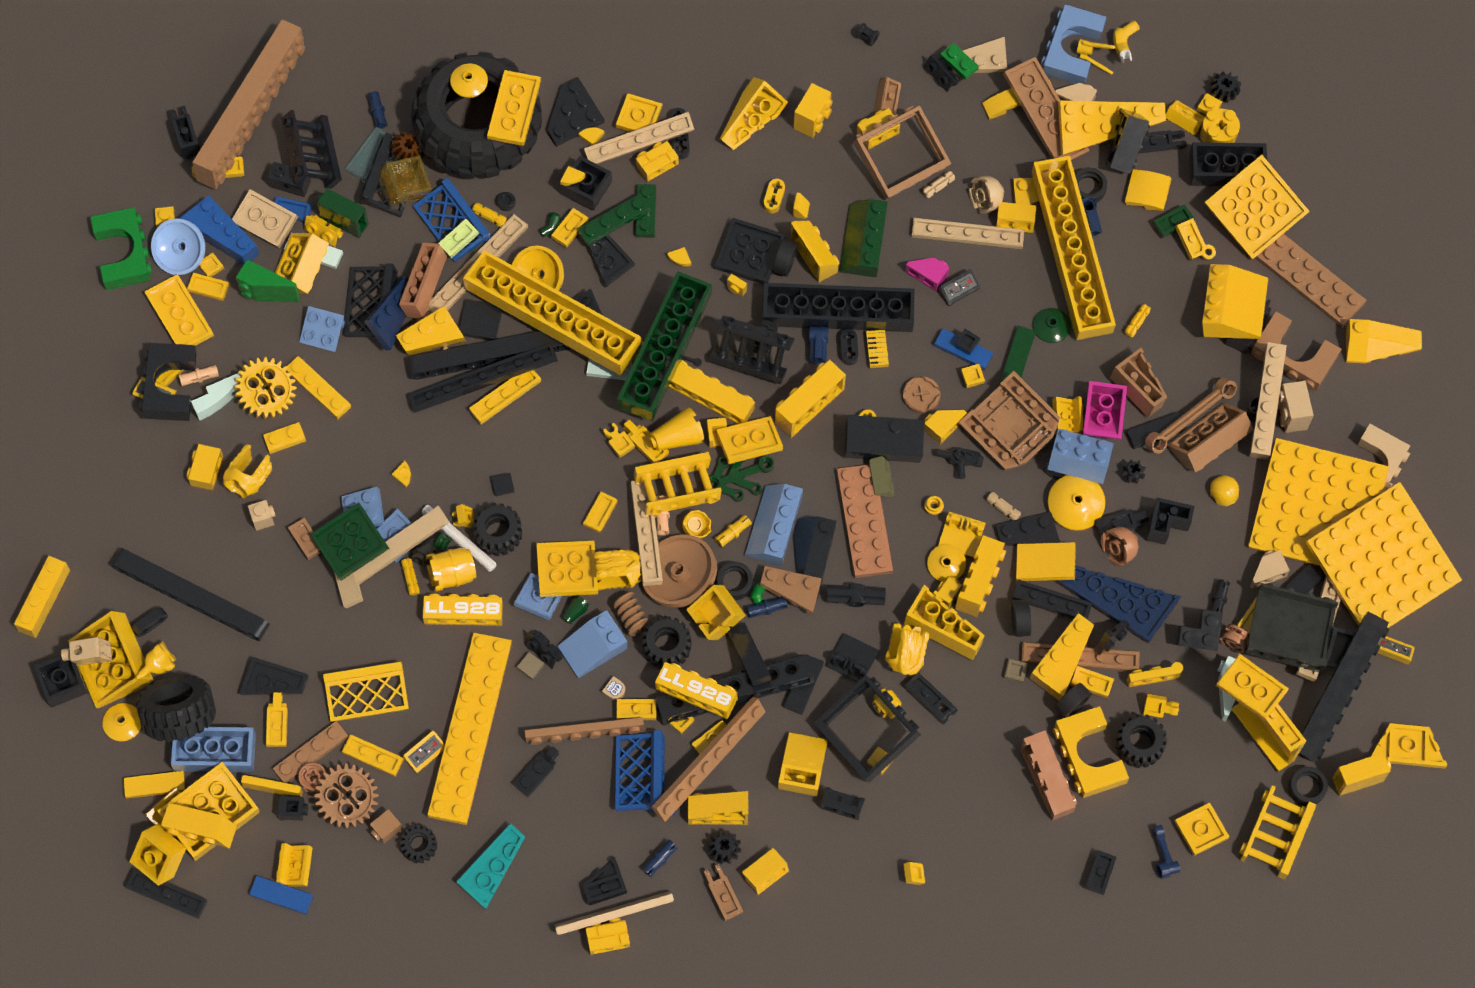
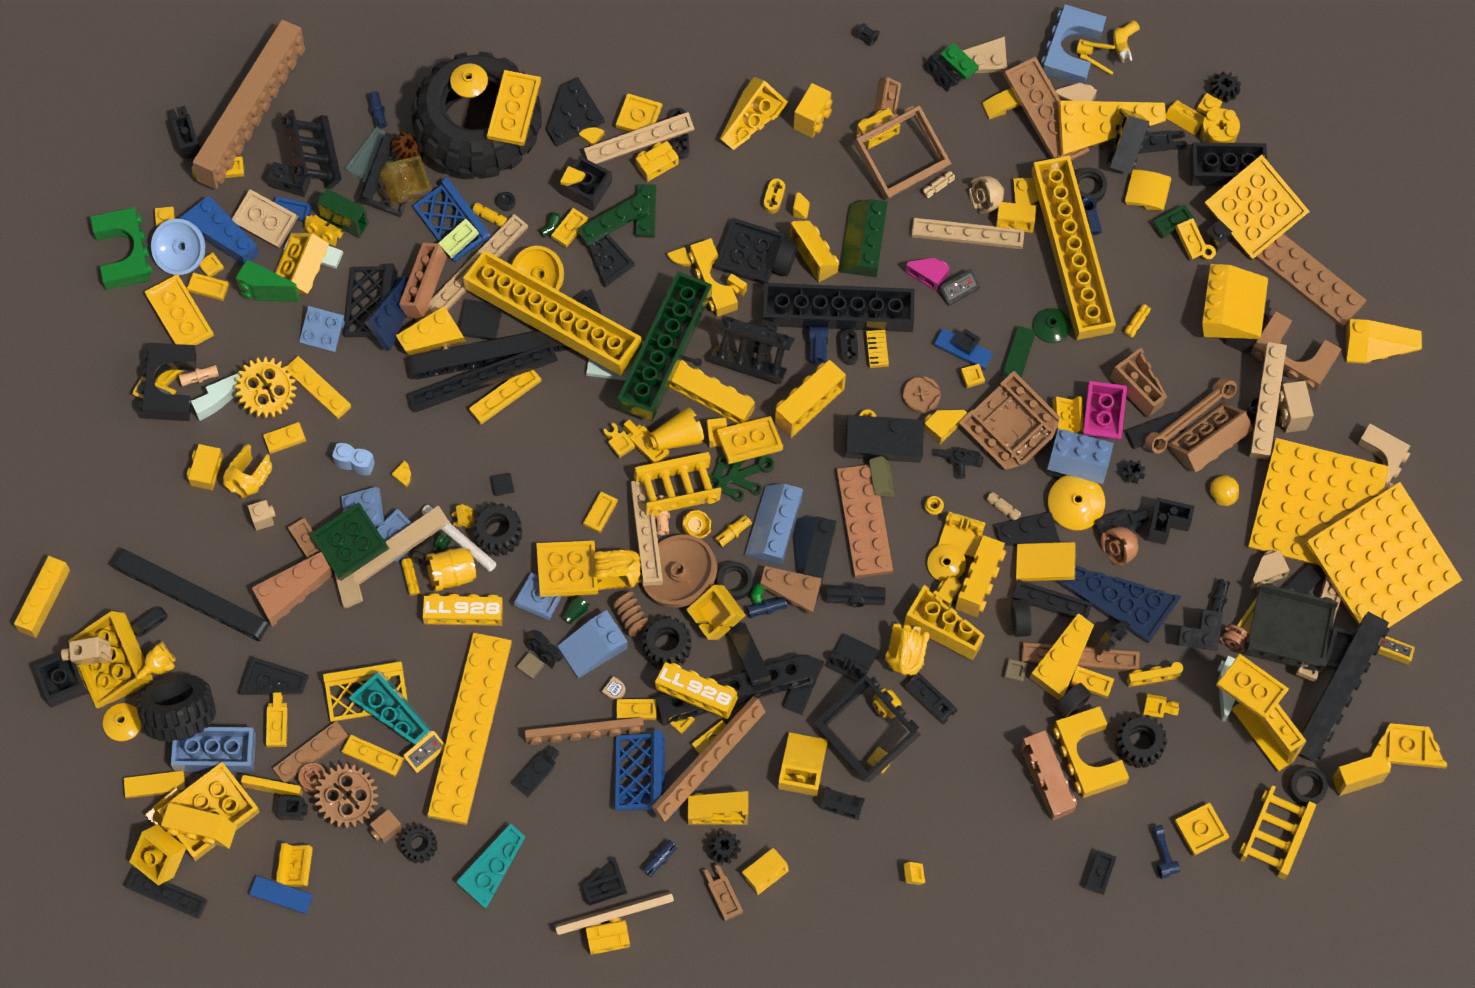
(291, 587): none -> nougat wedge
(353, 459): none -> light blue brick
(390, 707): none -> teal wedge
(704, 257): none -> yellow arch
(1218, 235): none -> black brick

